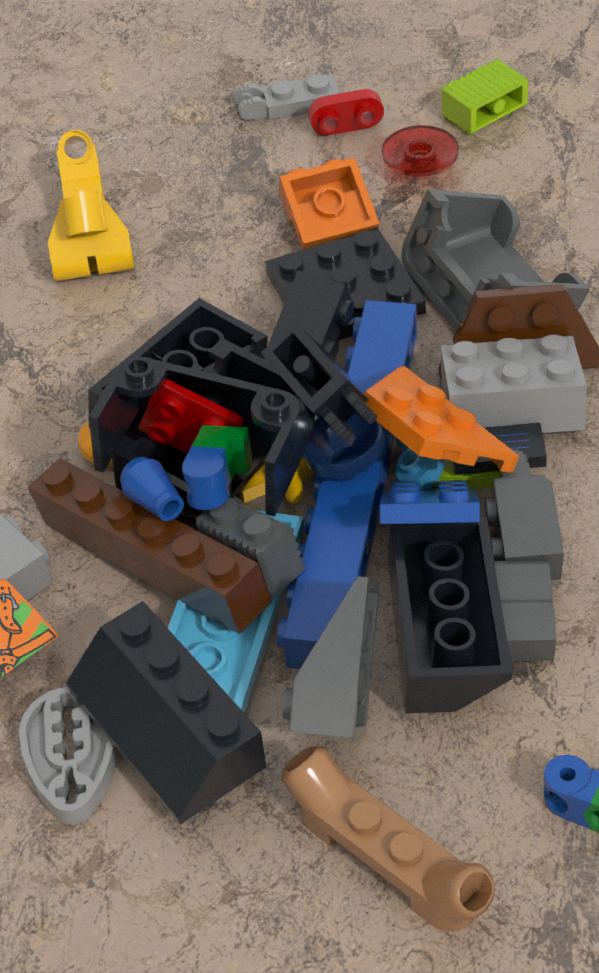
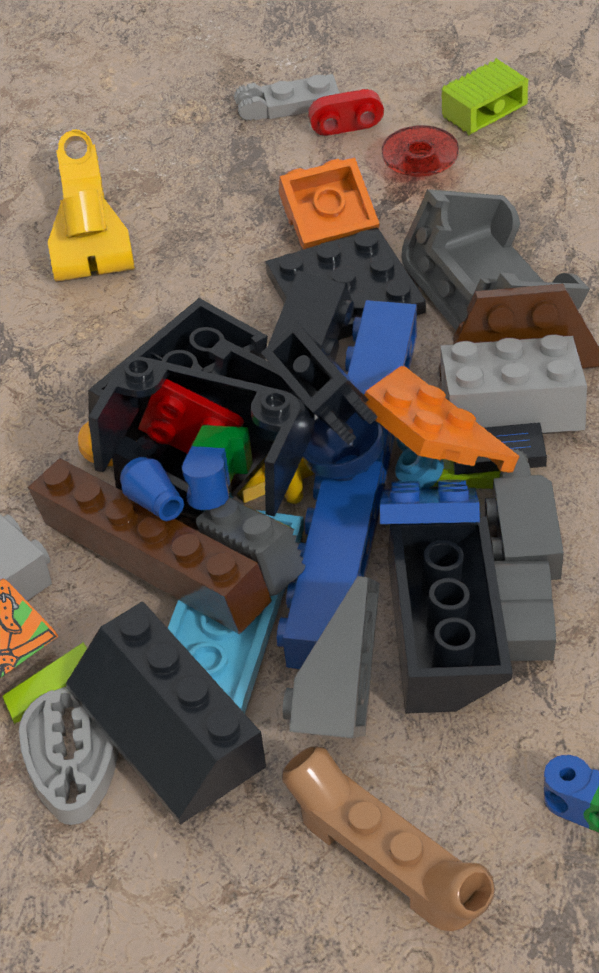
(49, 678): none -> lime piece

